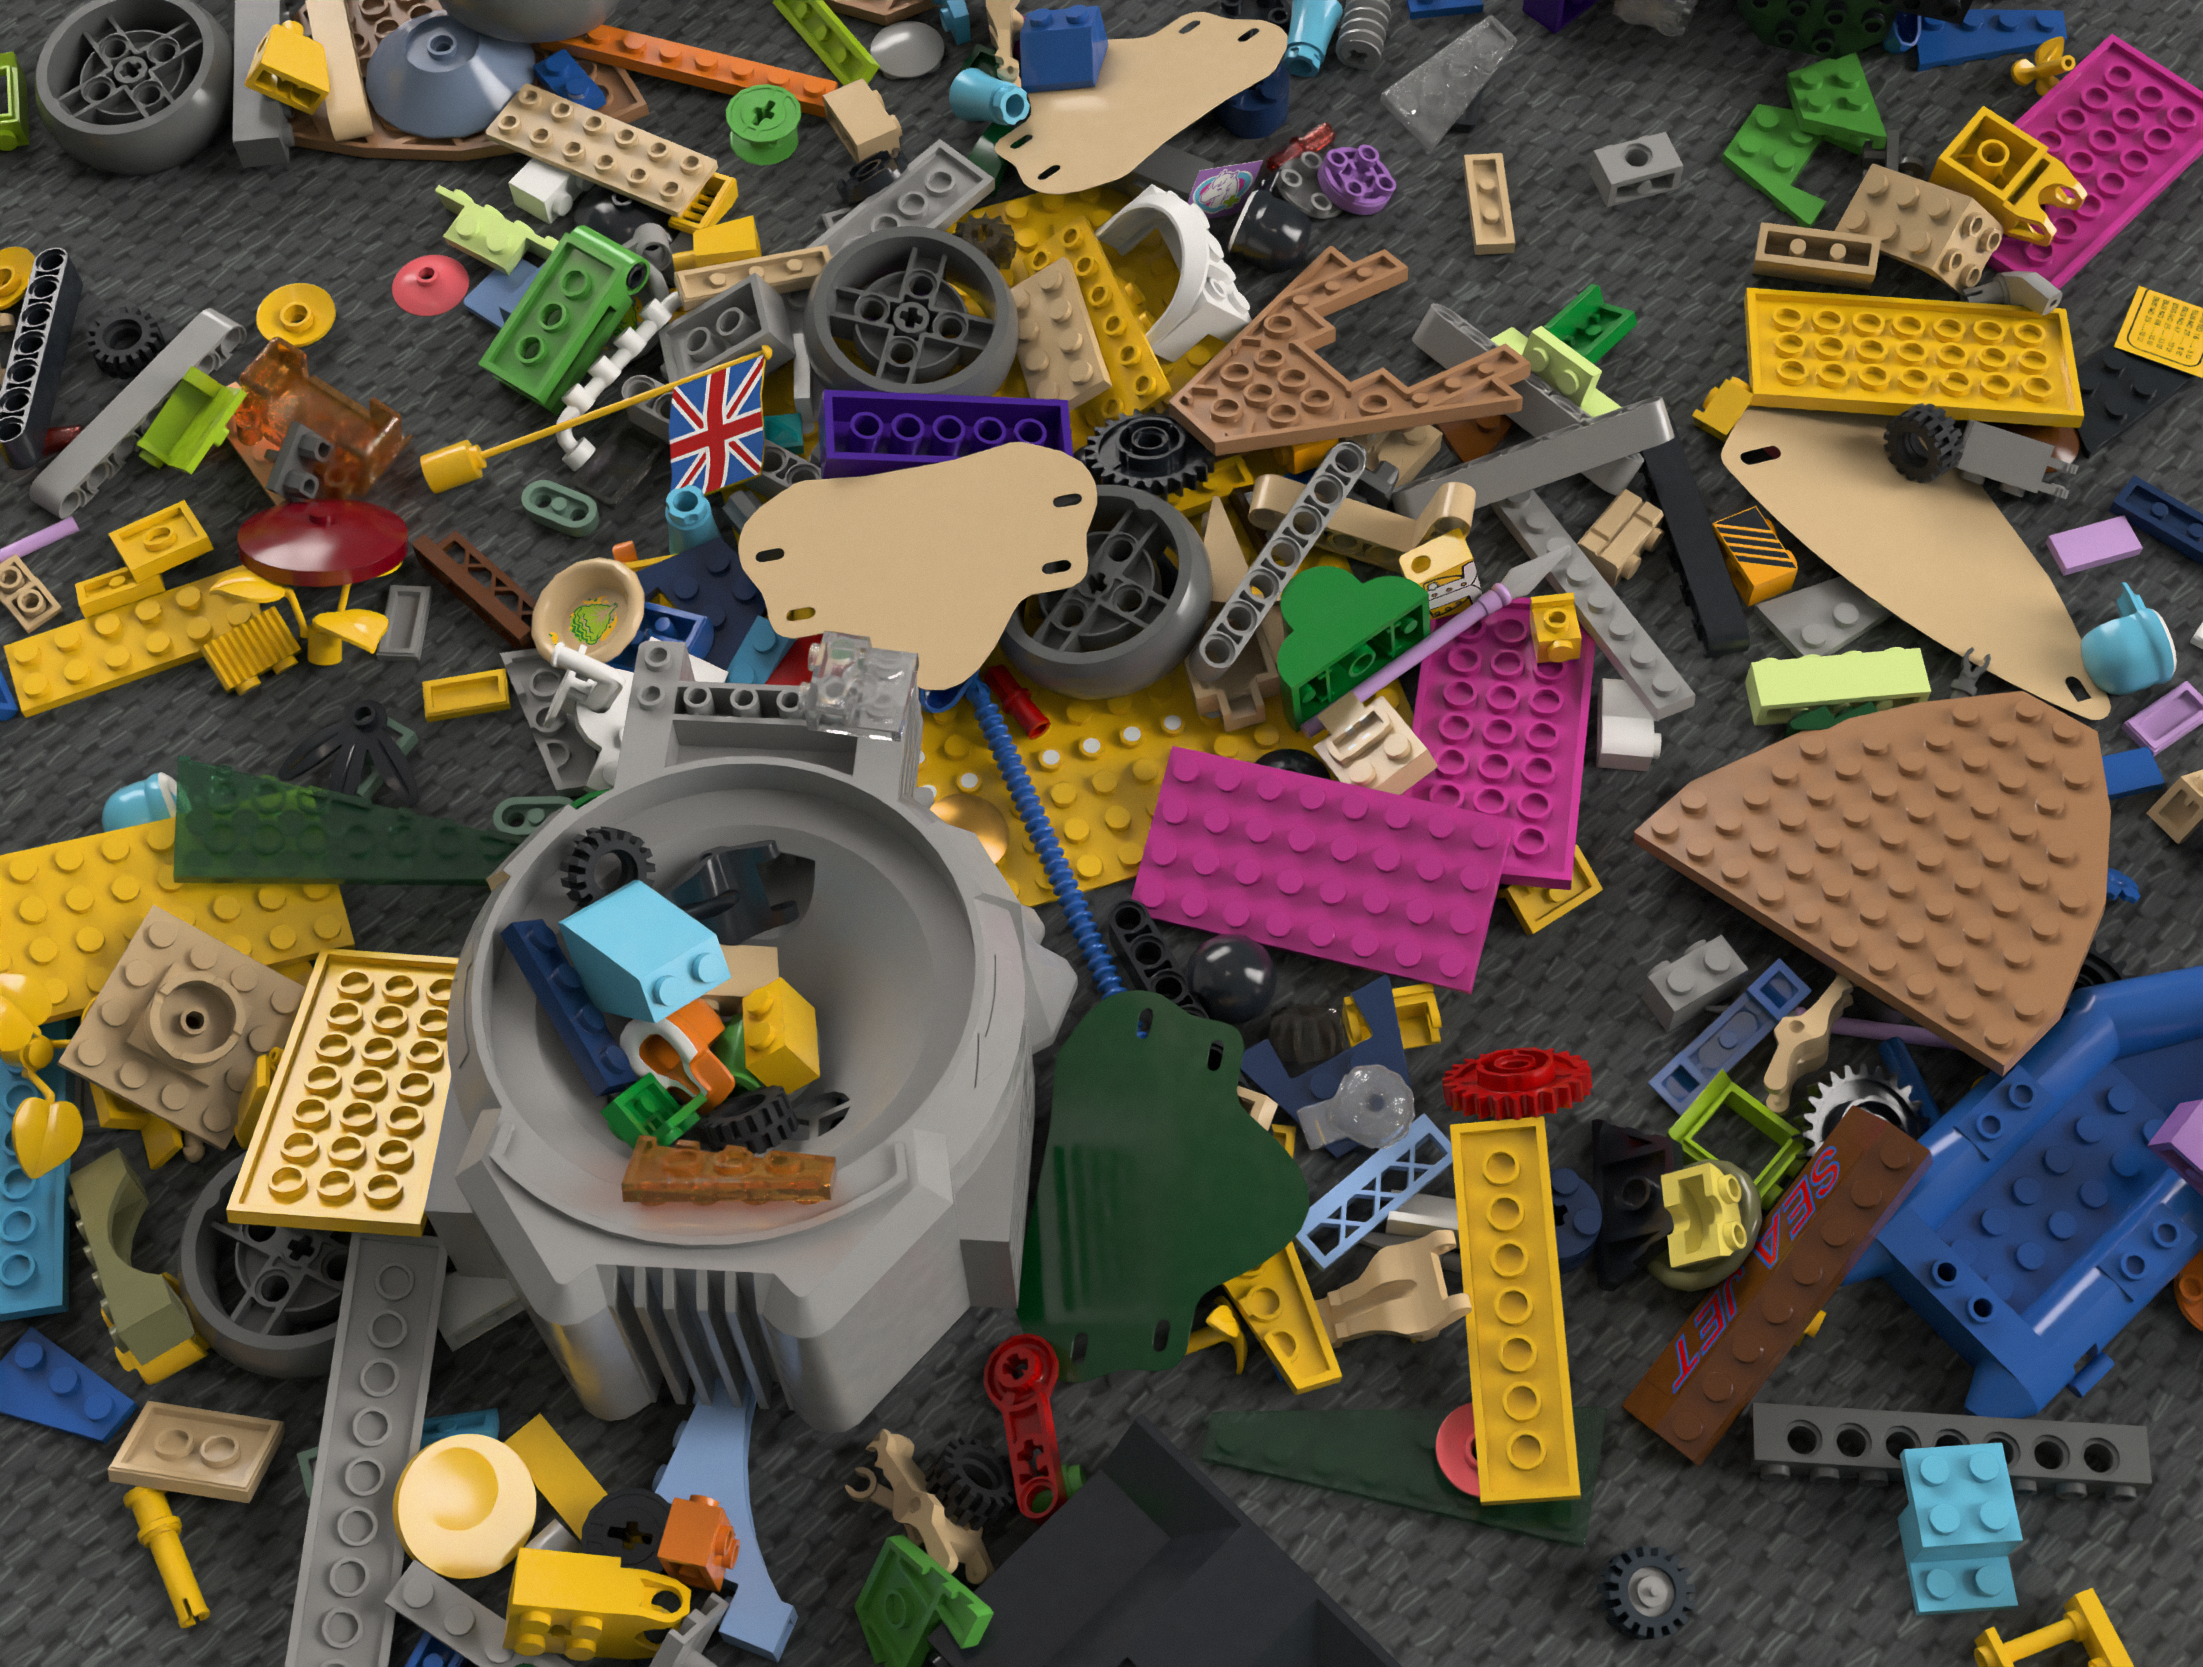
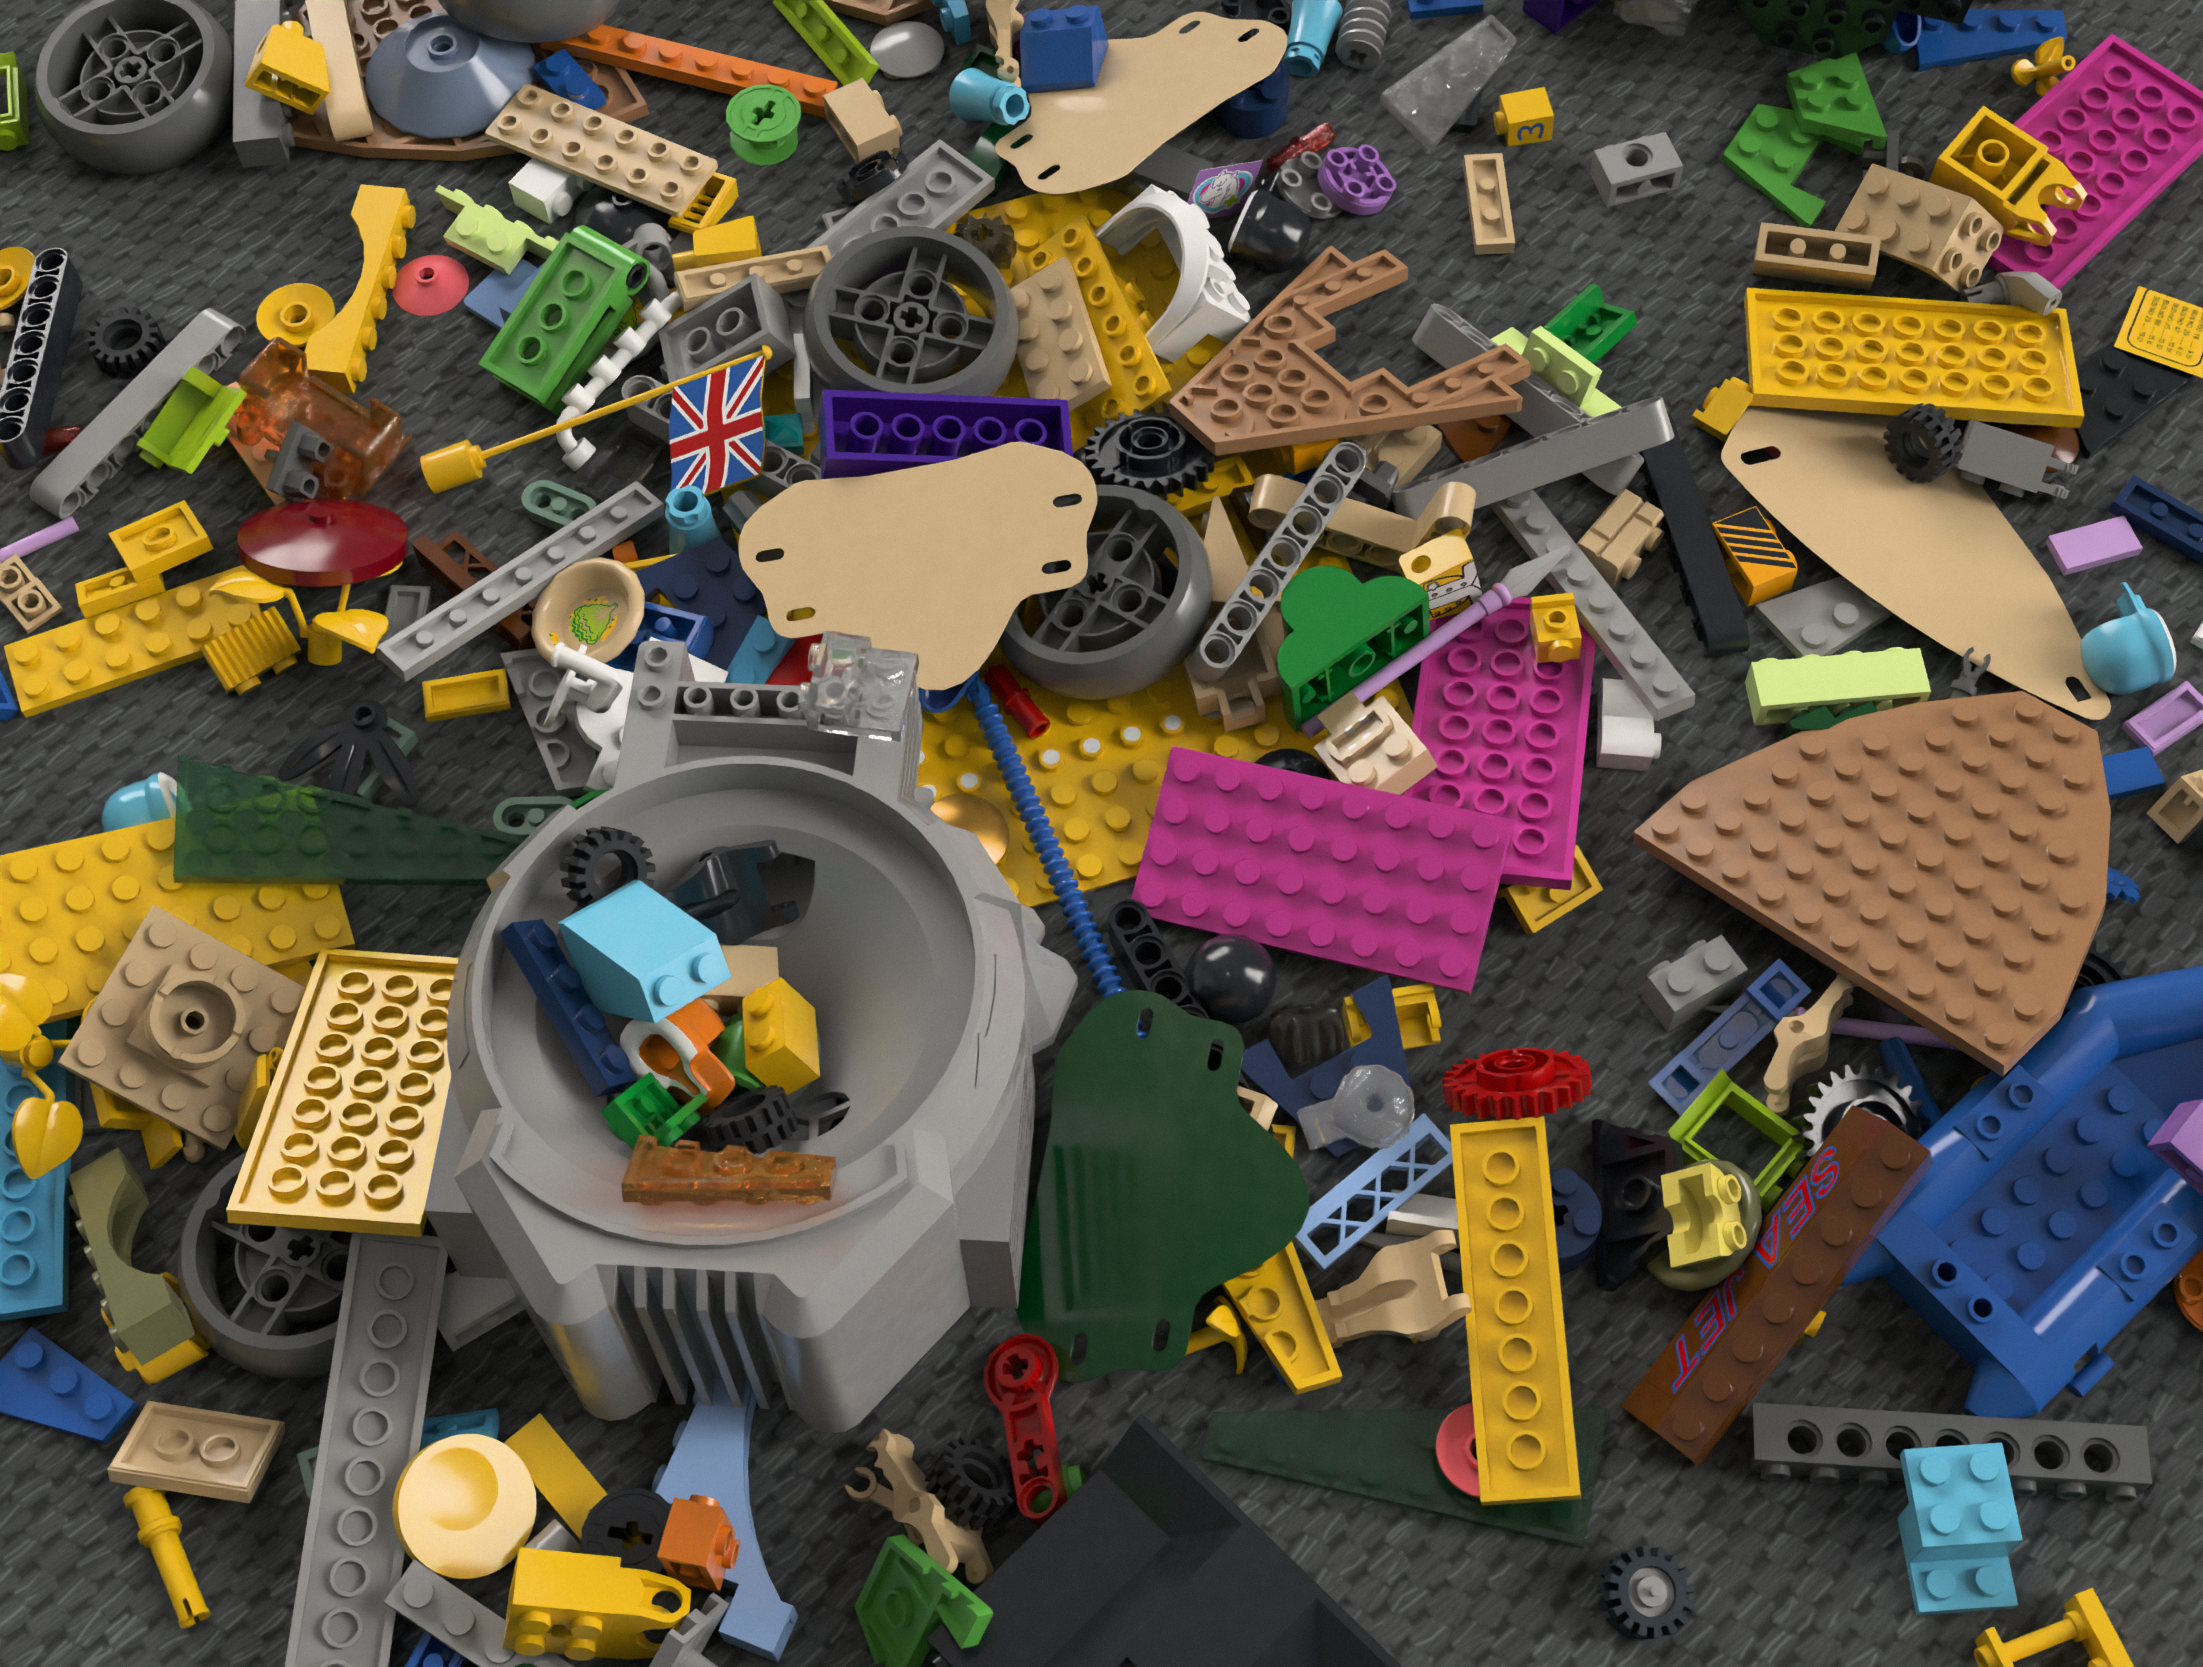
(341, 346): none -> yellow arch
(518, 581): none -> light grey plate
(1524, 117): none -> yellow brick

